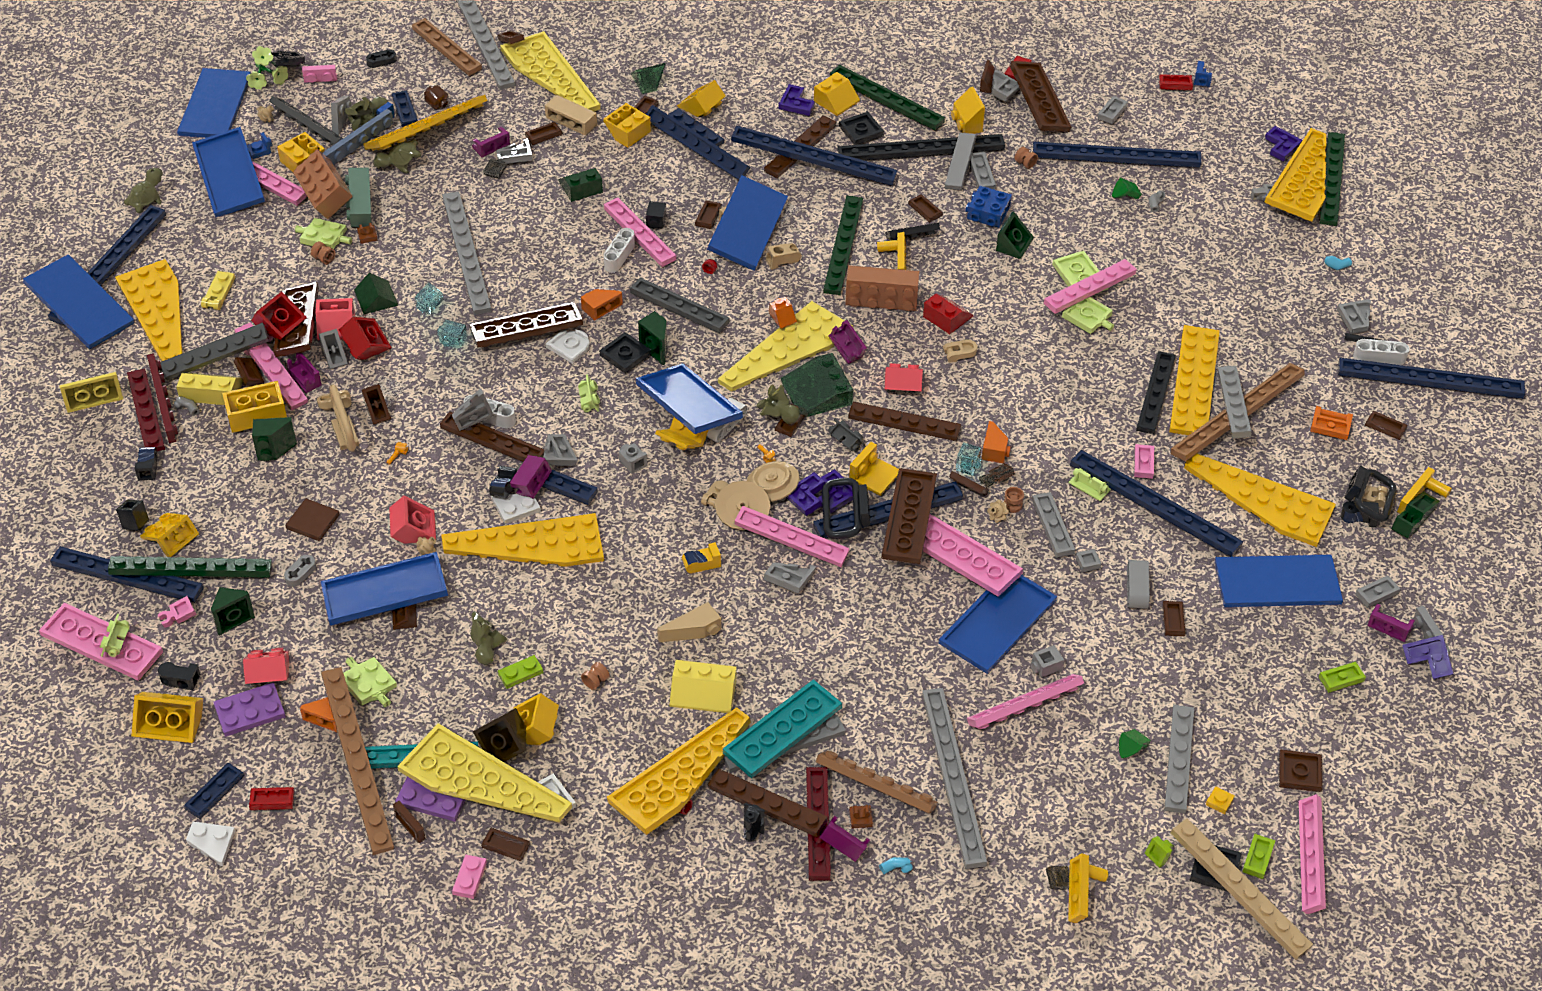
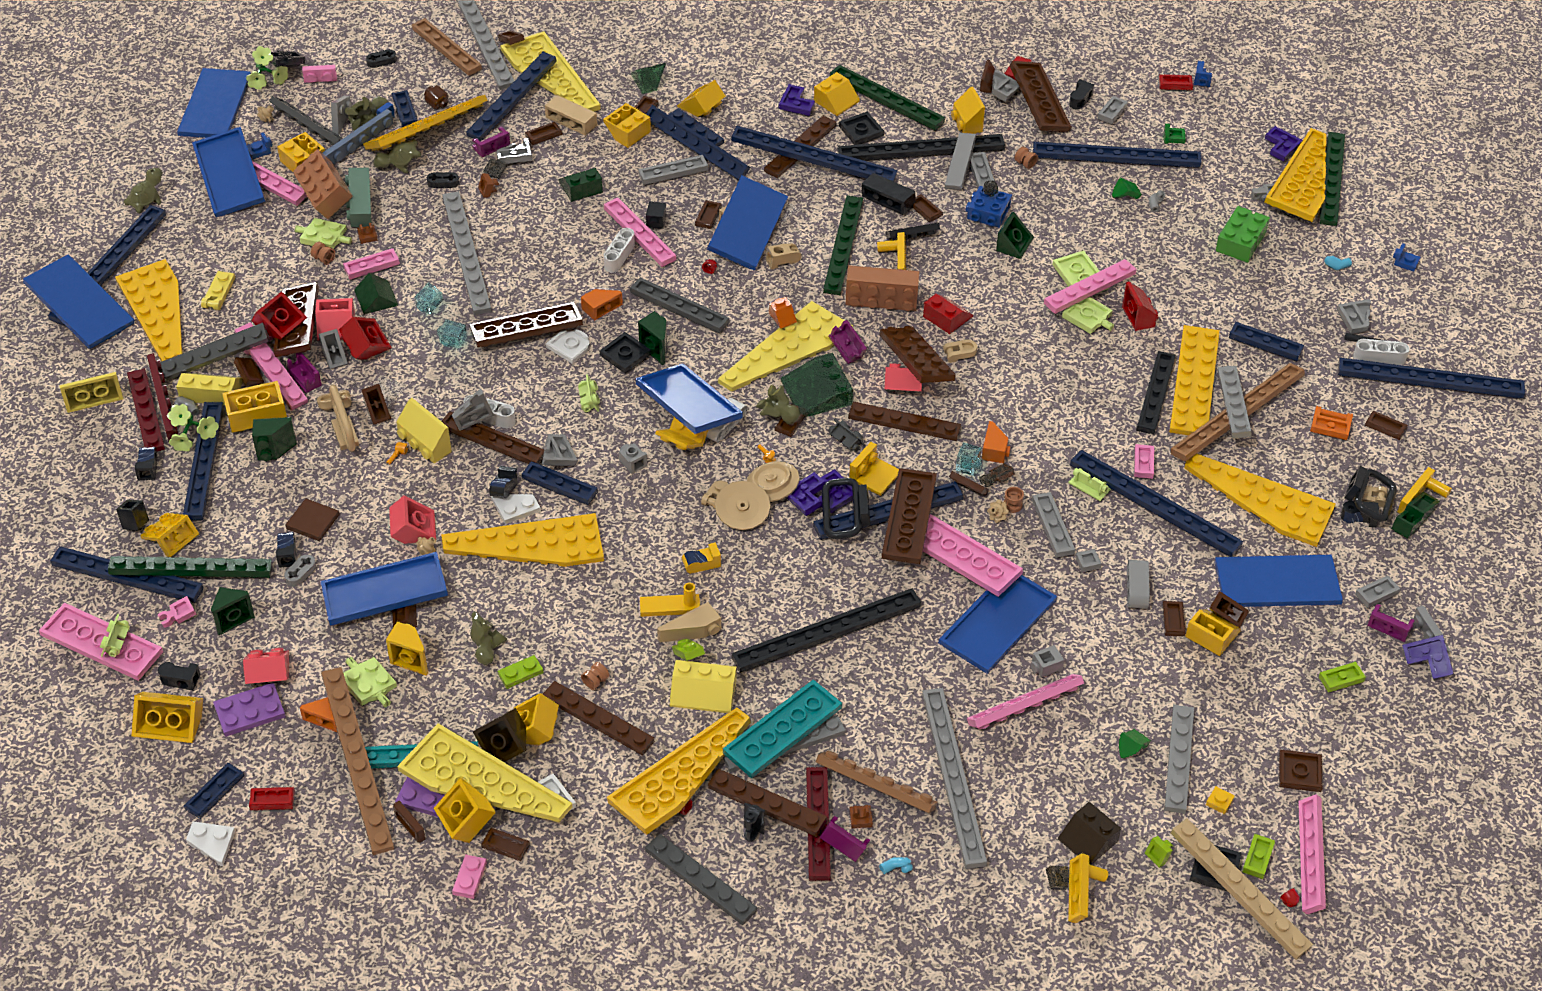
(181, 416): none -> yellowish green plant
(202, 466): none -> dark blue plate
(286, 548): none -> leg
(371, 263): none -> bright pink plate
(406, 648): none -> yellow slope
(423, 431): none -> light yellow slope
(442, 180): none -> black beam
(464, 811): none -> yellow slope
(487, 186): none -> dark orange tile
(511, 96): none -> dark blue plate
(531, 476): magenta hinge -> none
(599, 718): none -> reddish brown plate
(671, 603): none -> yellow piece
(673, 169): none -> light grey plate
(687, 649): none -> lime plate
(701, 879): none -> dark grey plate
(789, 576): light grey wing -> none
(791, 536): bright pink plate -> none
(826, 630): none -> black plate
(888, 193): none -> black brick
(917, 354): none -> reddish brown plate
(990, 188): none -> clear smoke plate
(1081, 95): none -> black leg
(1090, 833): none -> dark brown slope
(1138, 308): none -> red slope
(1173, 135): none -> green tile
(1211, 631): none -> yellow slope
(1229, 609): none -> reddish brown slope
(1242, 234): none -> bright green piece
(1266, 341): none -> dark blue plate
(1290, 898): none -> red hinge
(1405, 259): none -> blue bracket

